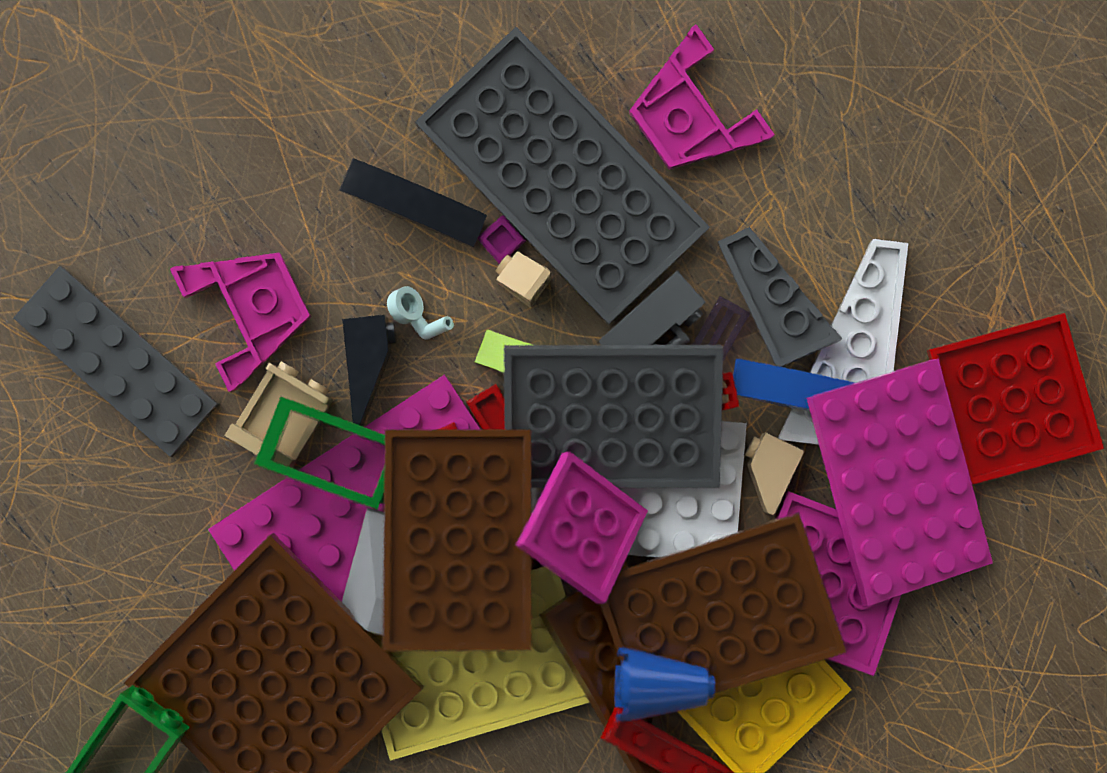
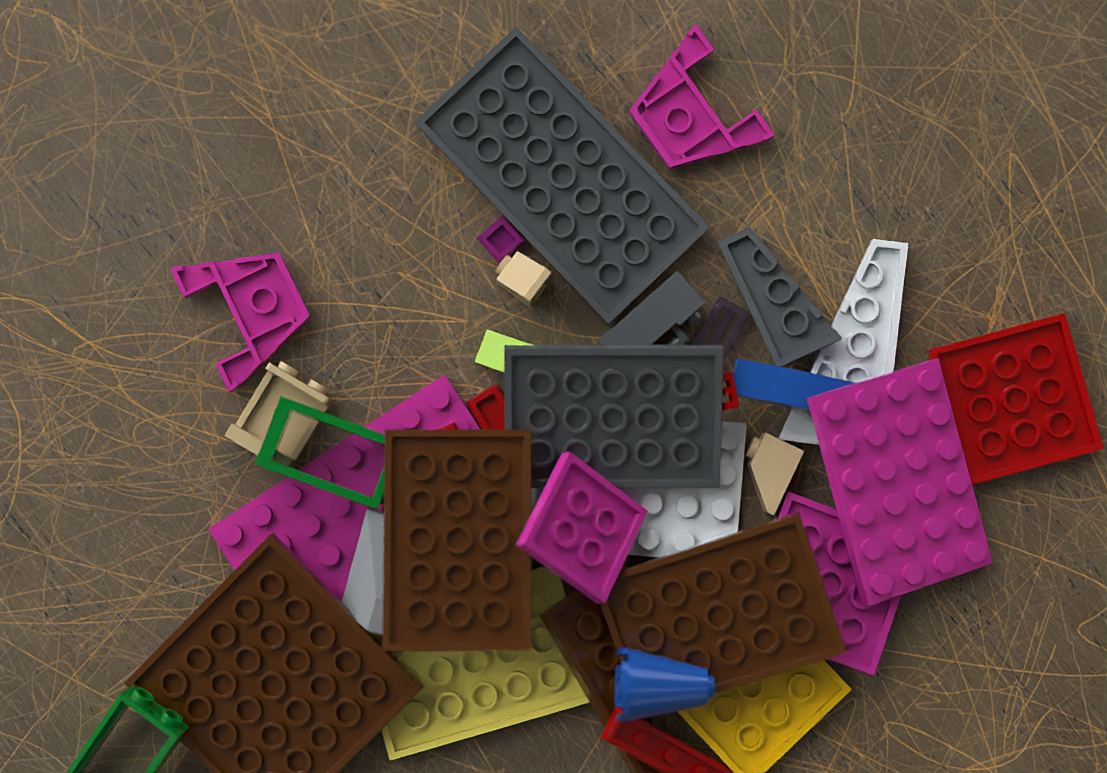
(116, 361): dark grey plate -> none
(367, 354): black slope -> none
(407, 307): light aqua plate -> none
(412, 202): black slope -> none

